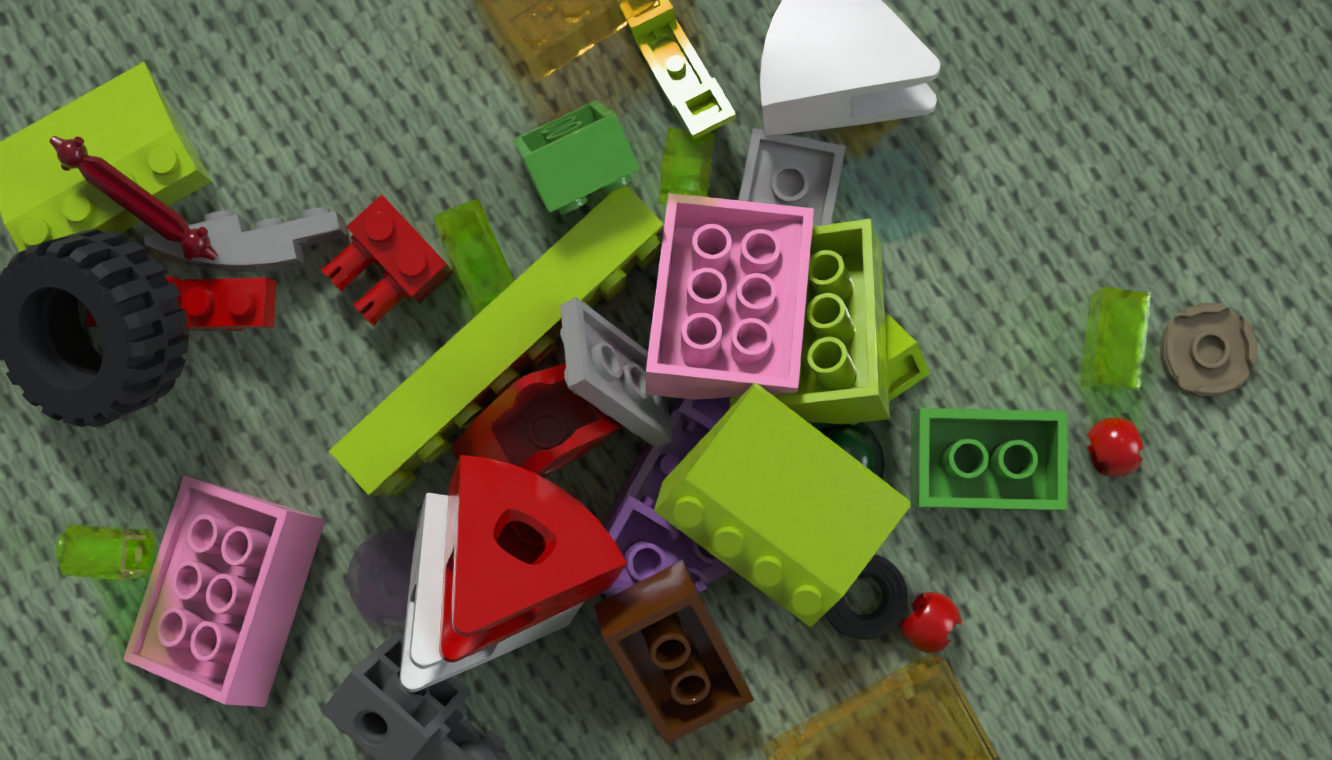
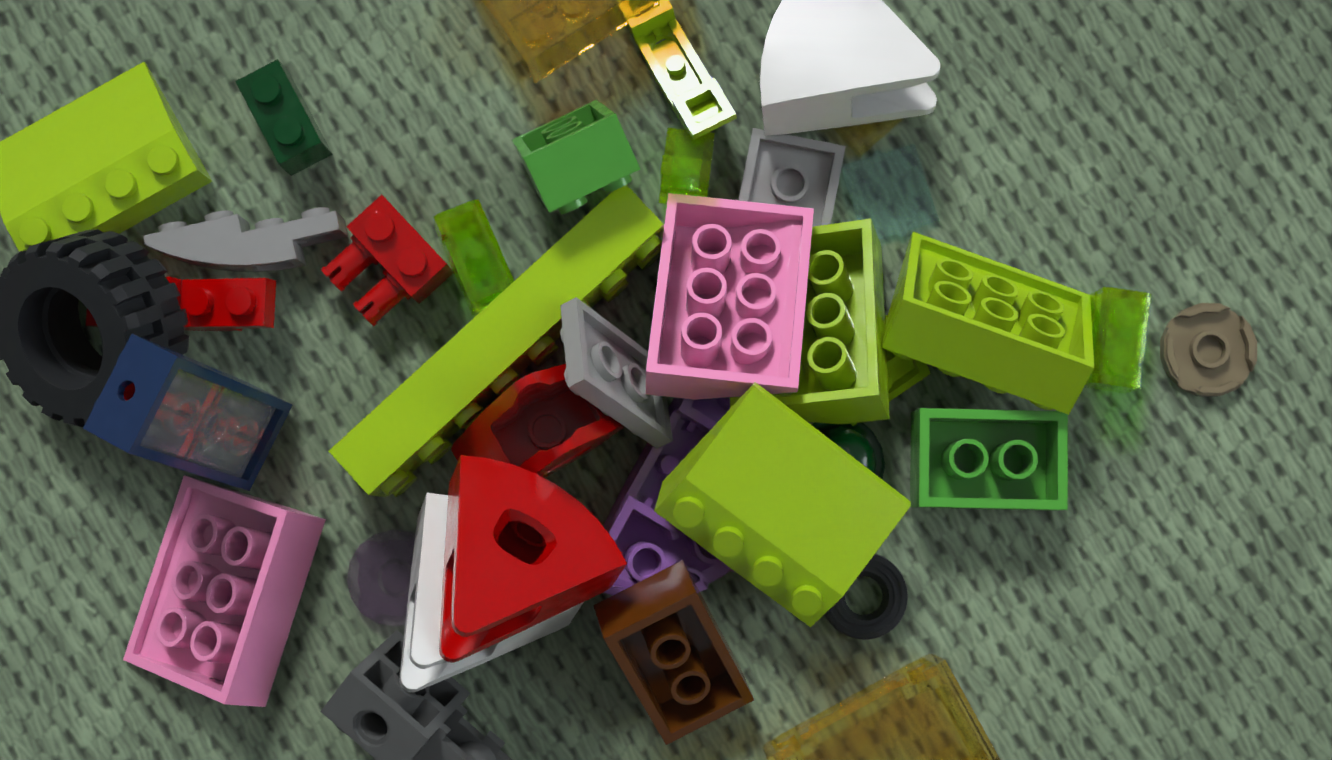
(105, 551): clear neon green brick -> none
(133, 198): dark red wheel -> none
(186, 414): none -> brick
(283, 117): none -> dark green brick
(931, 622): red piece -> none
(991, 324): none -> lime slope
(1115, 447): red piece -> none

